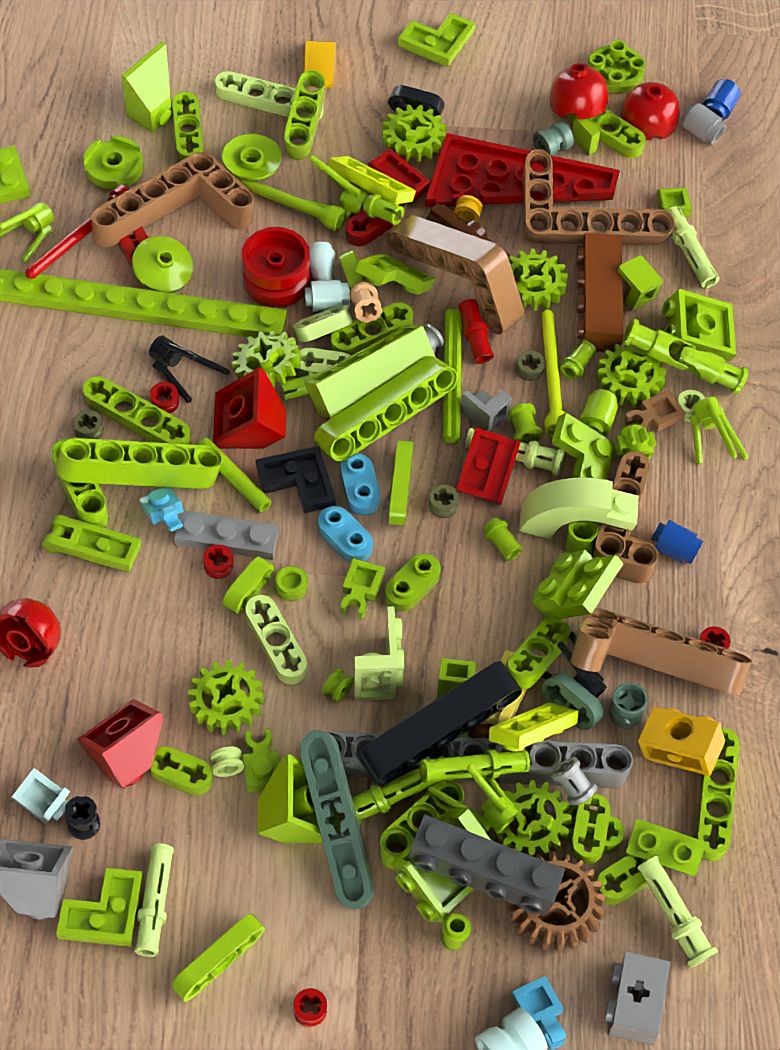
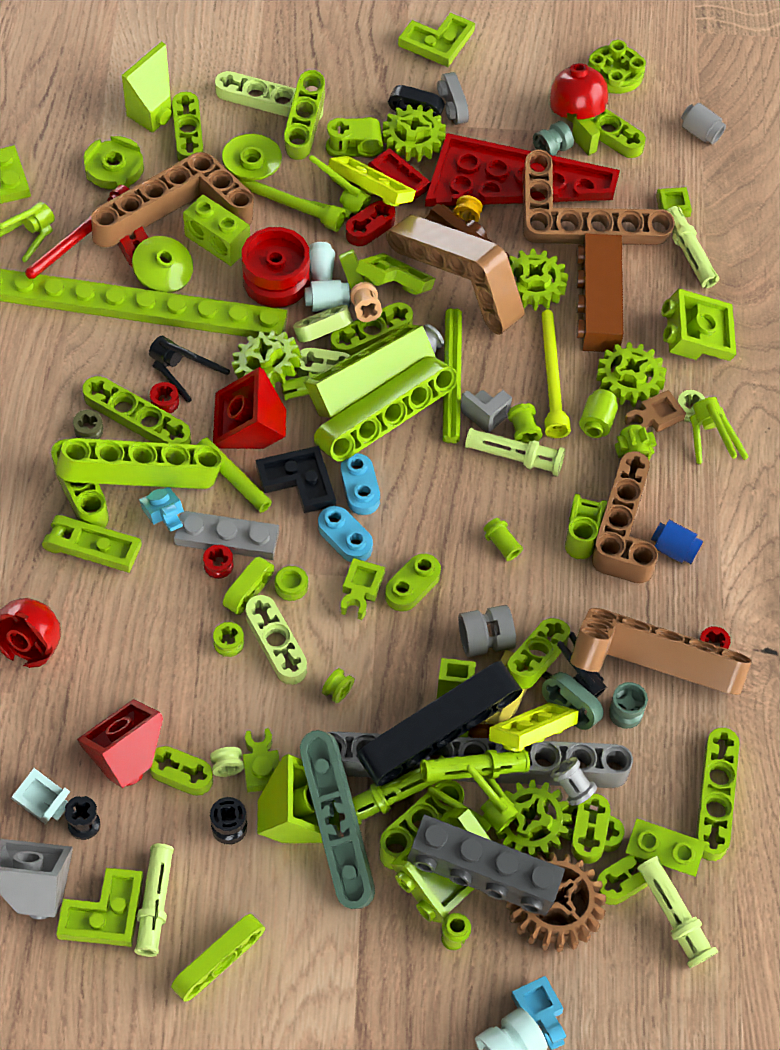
(216, 229): none -> lime brick
(226, 649): none -> lime bush
(228, 828): none -> black wheel
(232, 708): lime gear -> none
(308, 1019): red bush -> none
(321, 57): yellow slope -> none
(357, 136): none -> lime piece
(377, 207): lime pin -> none
(377, 674): yellowish green bracket -> none
(401, 483): lime beam -> none
(451, 496): olive bush -> none
(456, 103): none -> light grey plate
(475, 632): none -> light grey wheel
(476, 331): red pin -> none
(488, 466): red plate -> none
(534, 358): olive bush -> none
(573, 366): lime pin -> none
(573, 501): yellowish green arch -> none
(575, 584): lime plate -> none
(589, 447): lime plate -> none
(634, 1019): light grey brick -> none
(642, 279): lime panel -> none
(652, 109): red cylinder -> none
(694, 753): yellow brick -> none
(700, 363): lime piece -> none
(722, 98): blue brick -> none

